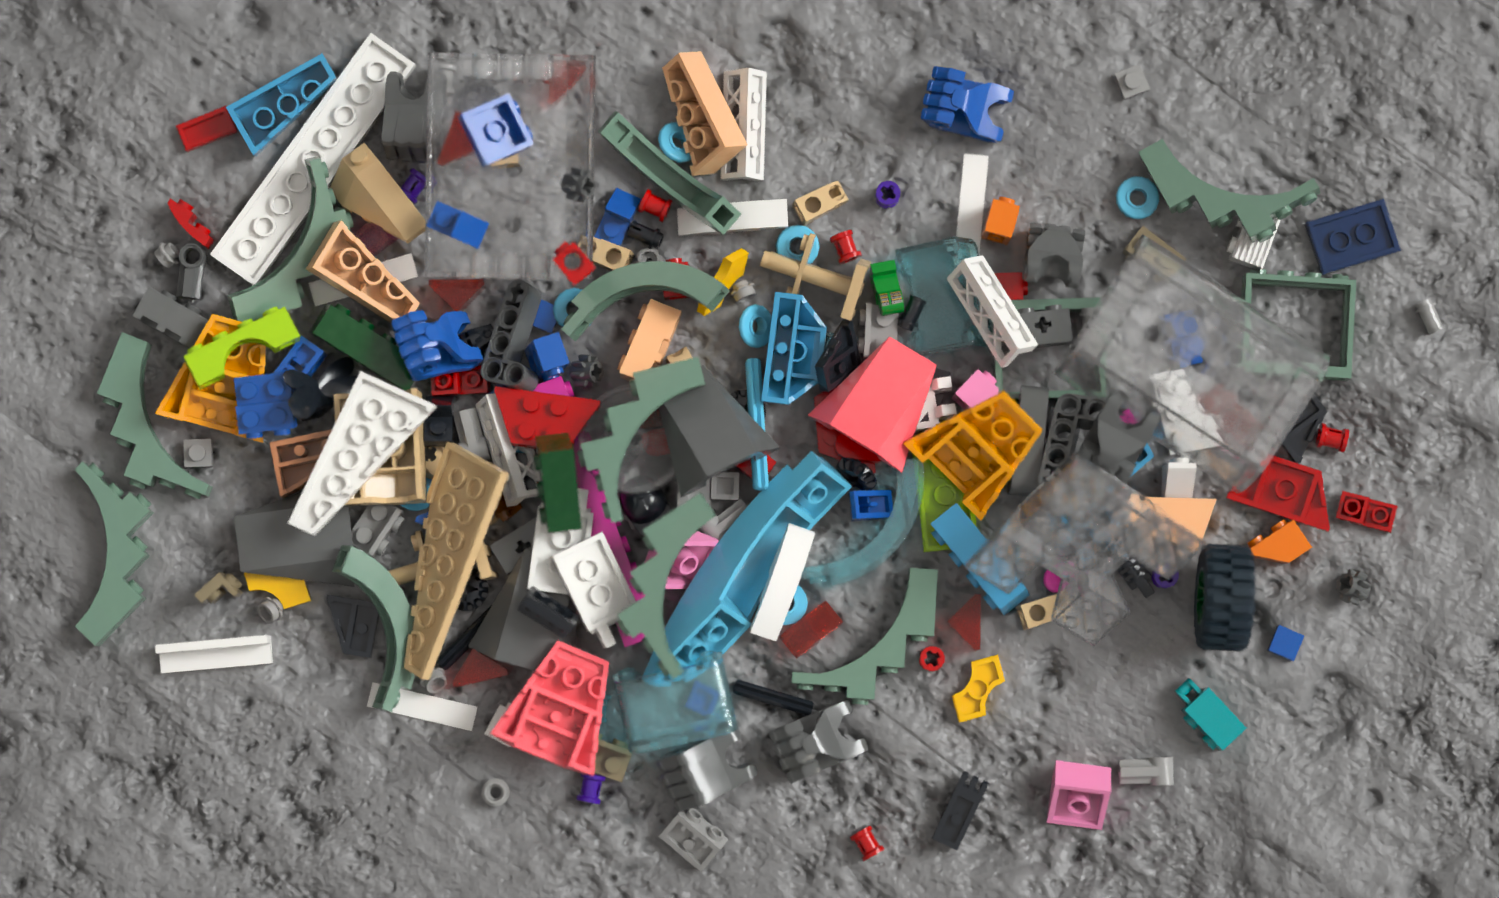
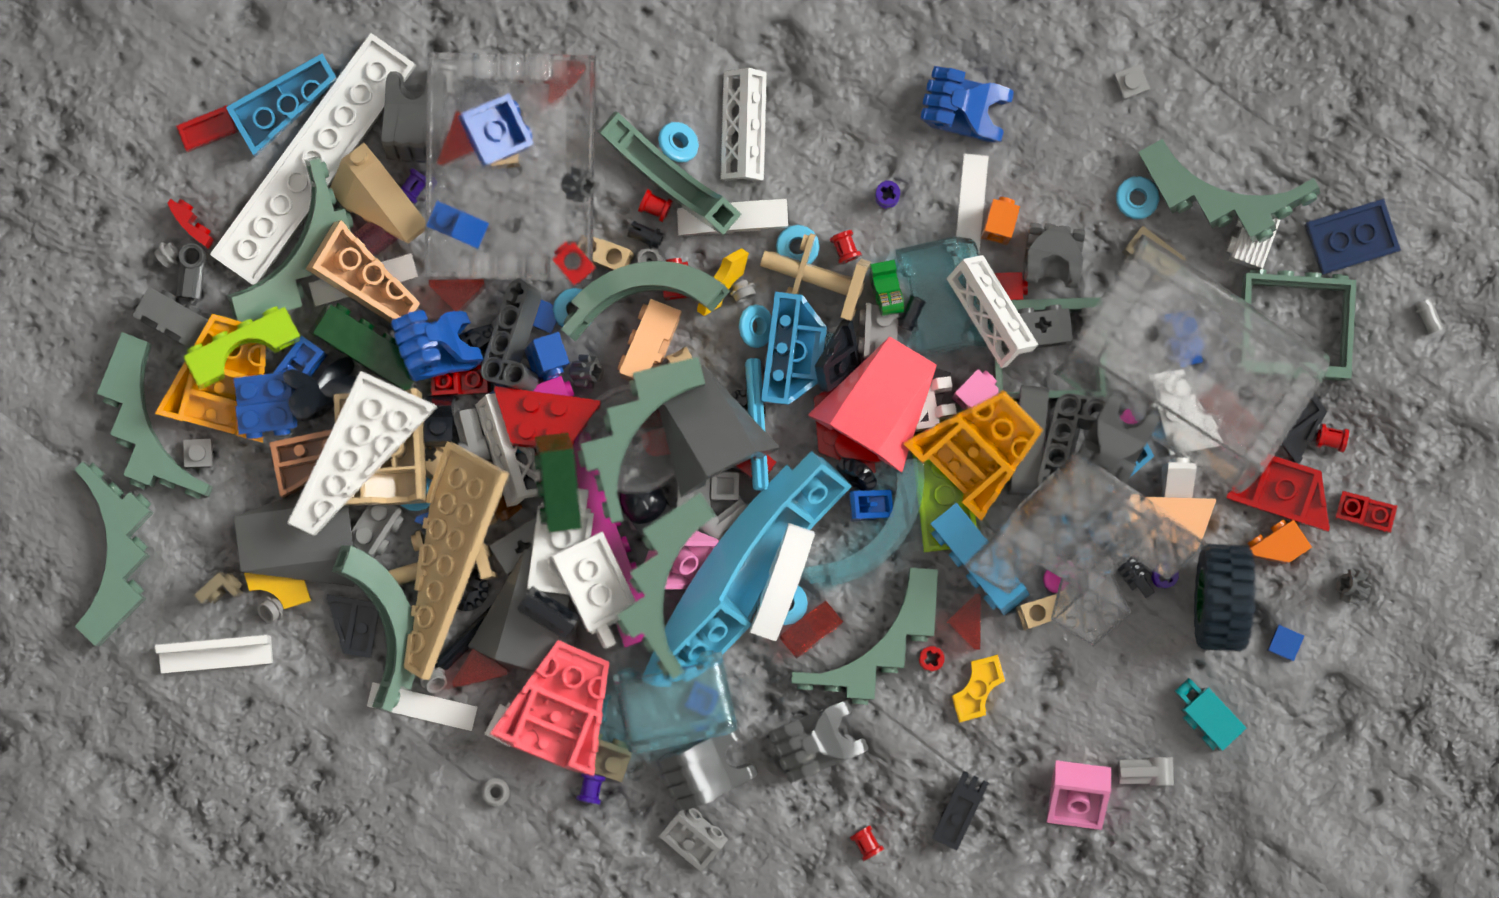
(617, 217): blue slope -> none
(703, 113): light nougat wedge -> none
(773, 697): black axle -> none
(819, 202): tan leg -> none

